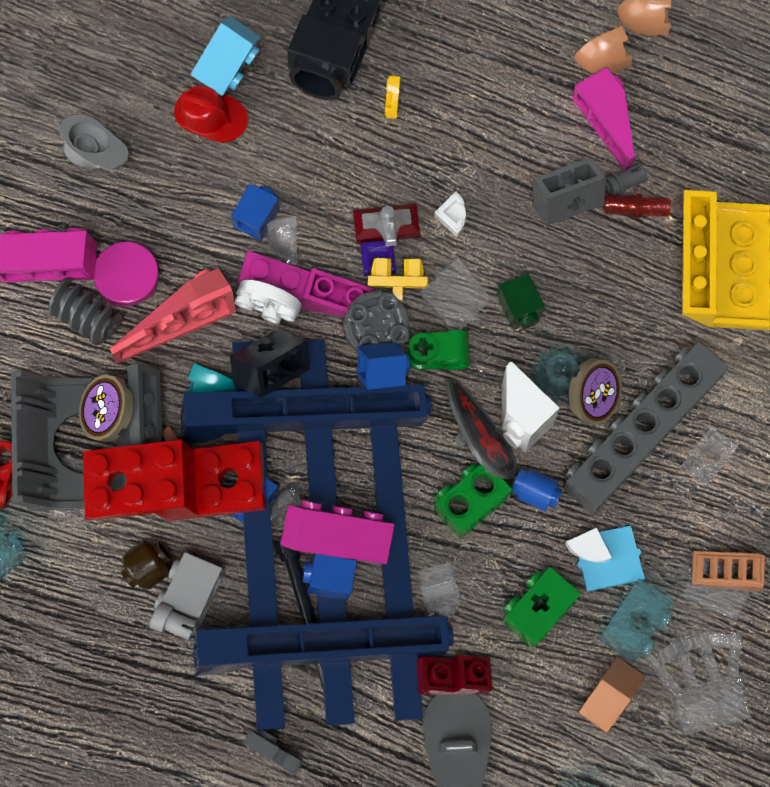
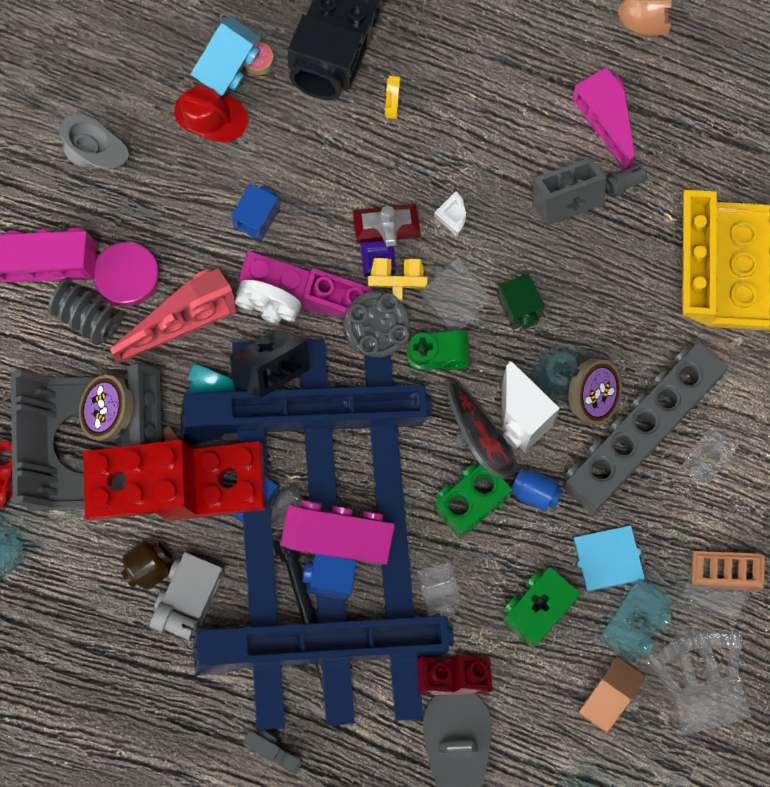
(263, 61): none -> tile
(284, 238): clear brick -> none
(382, 365): blue brick -> none
(589, 547): white tile -> none
(605, 51): nougat brick -> none
(637, 206): clear red pin -> none

